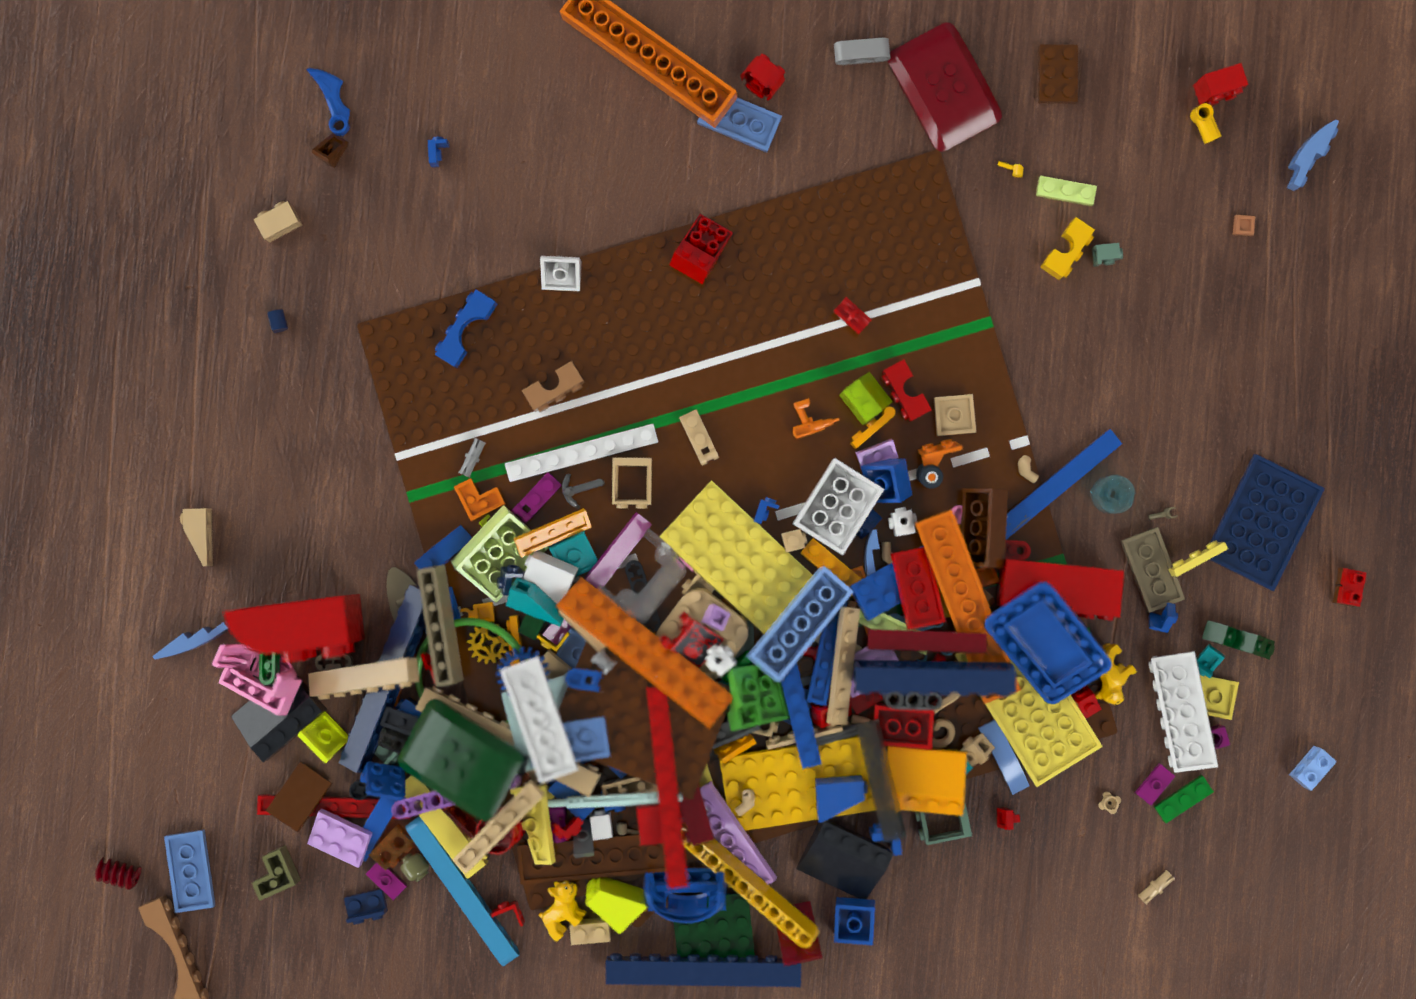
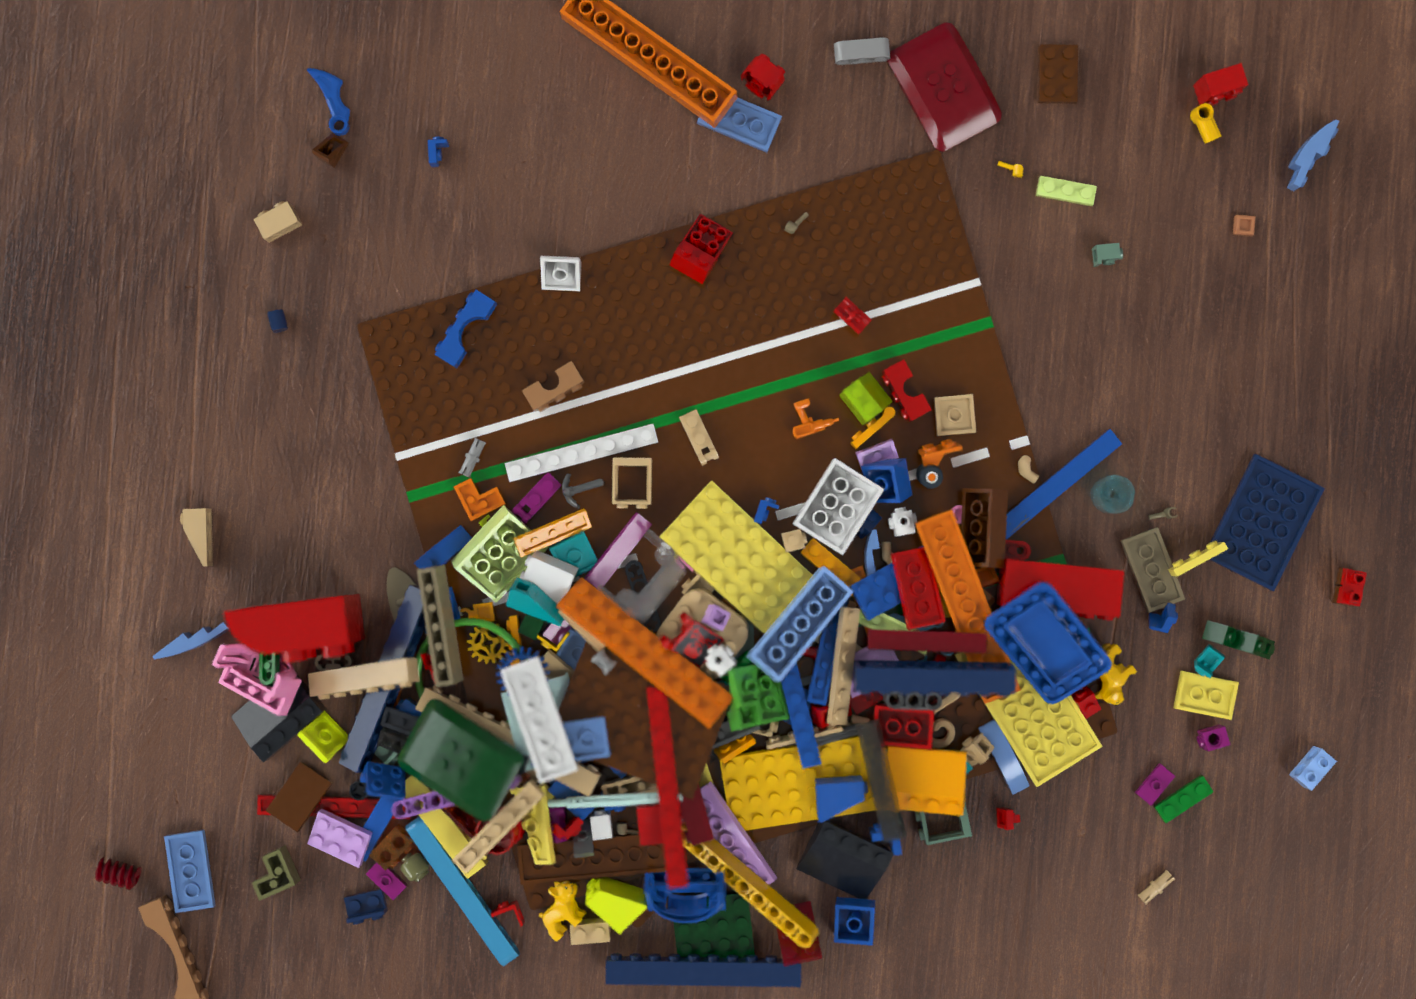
(505, 580): dark blue bracket -> none
(576, 679): blue plate -> none
(748, 802): tan arm -> none
(791, 227): none -> dark tan hand
(1077, 235): yellow arch -> none
(1115, 801): tan plate -> none
(1183, 712): white bracket -> none

